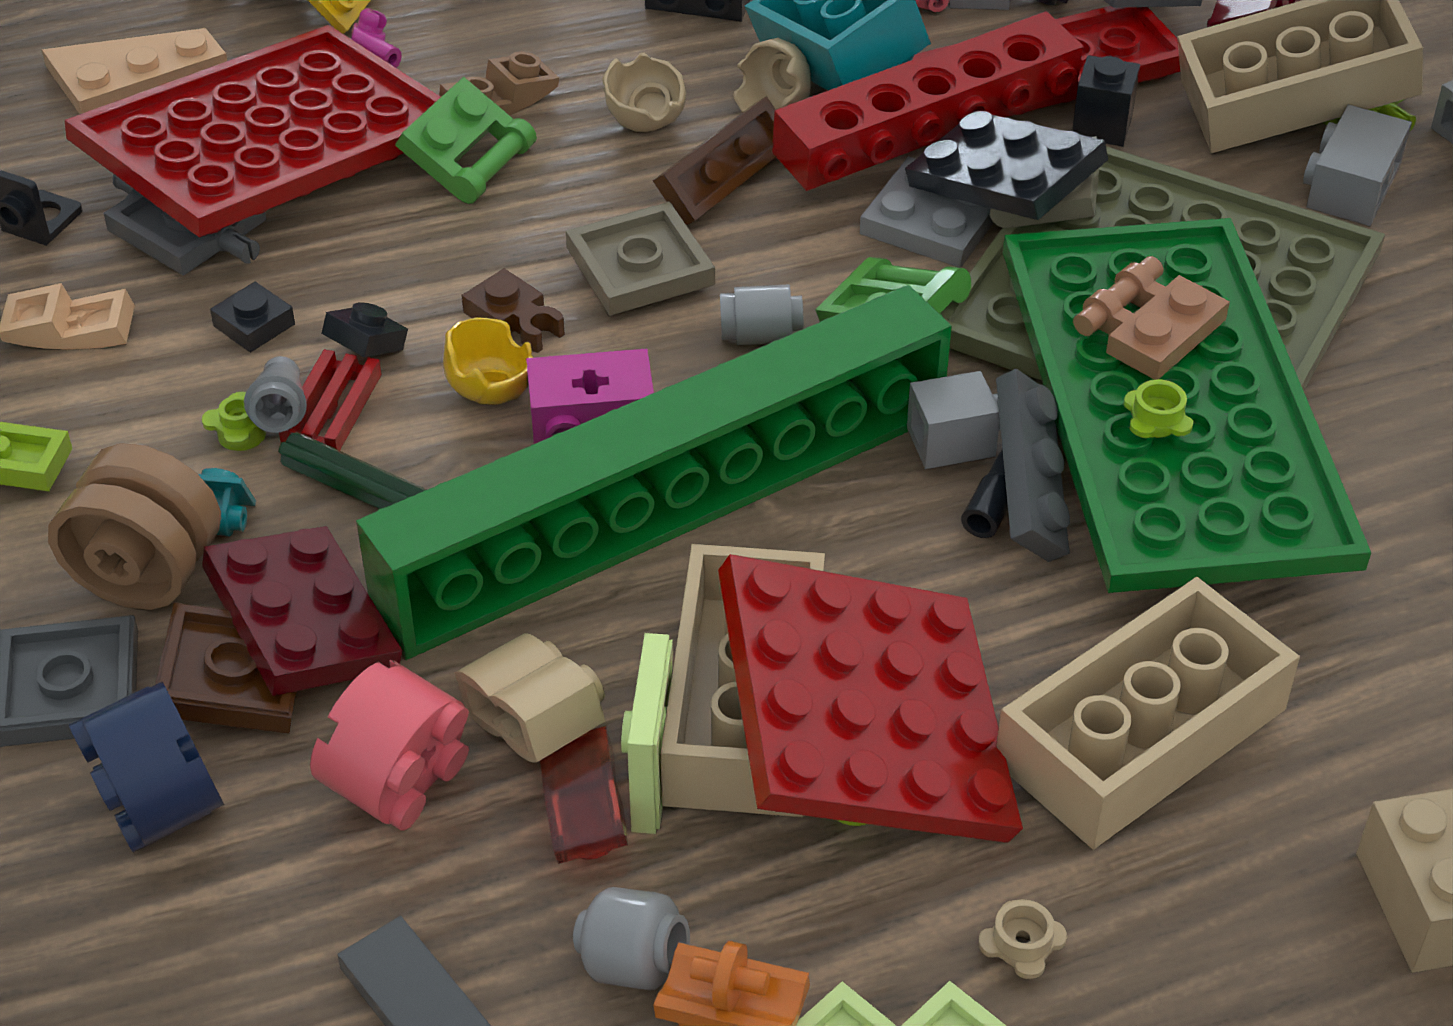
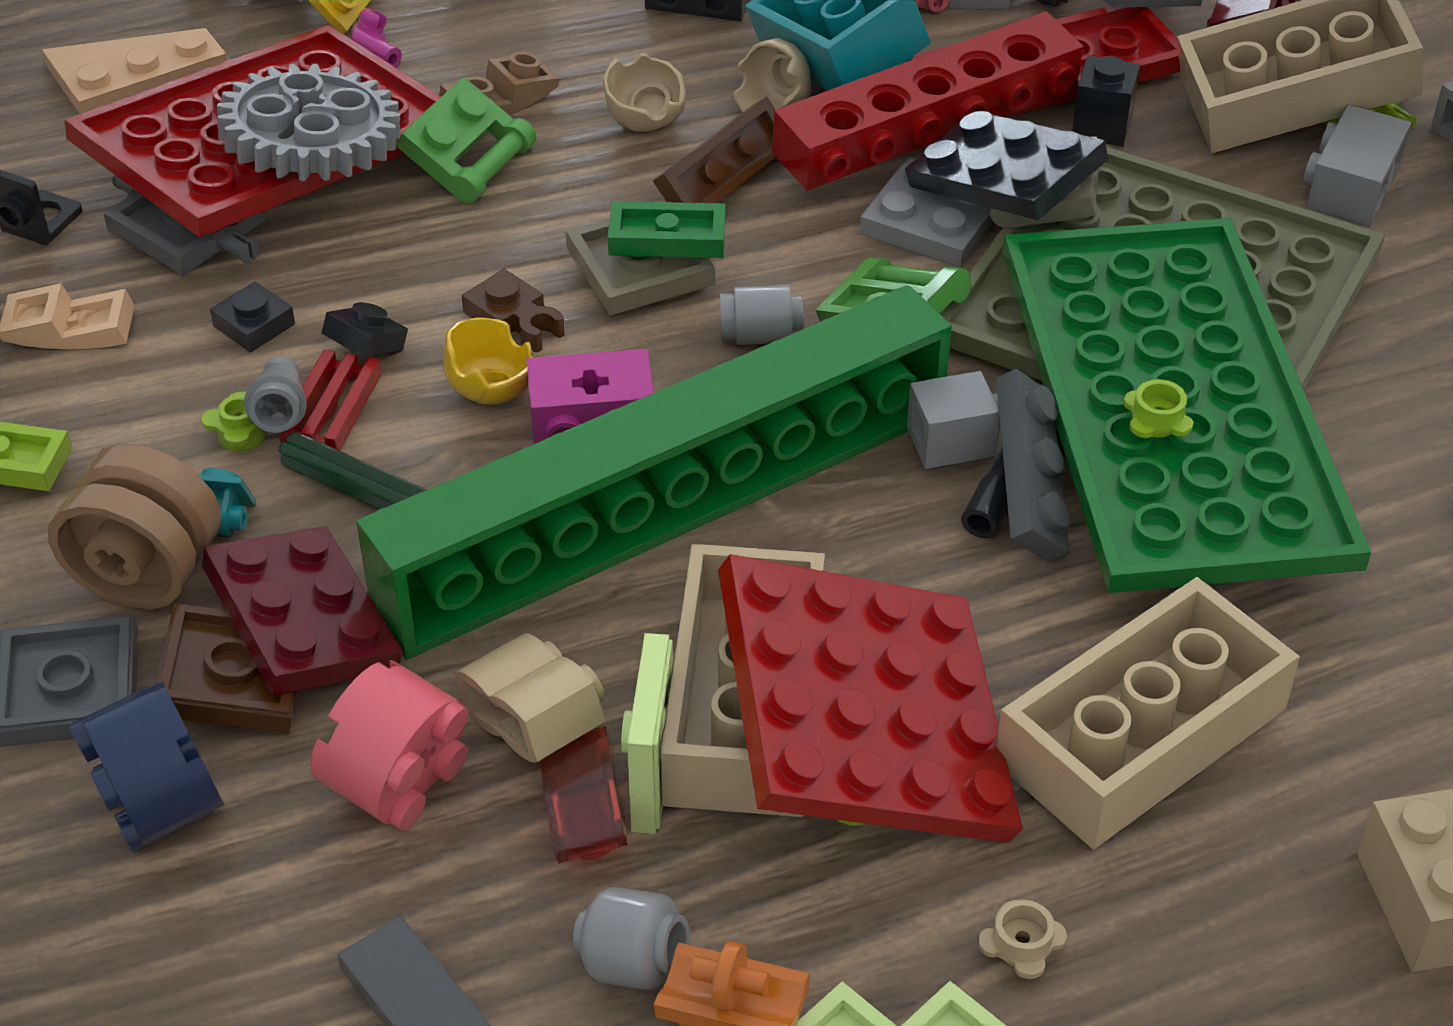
(308, 122): none -> light grey gear
(667, 229): none -> green plate
(1165, 326): nougat plate -> none

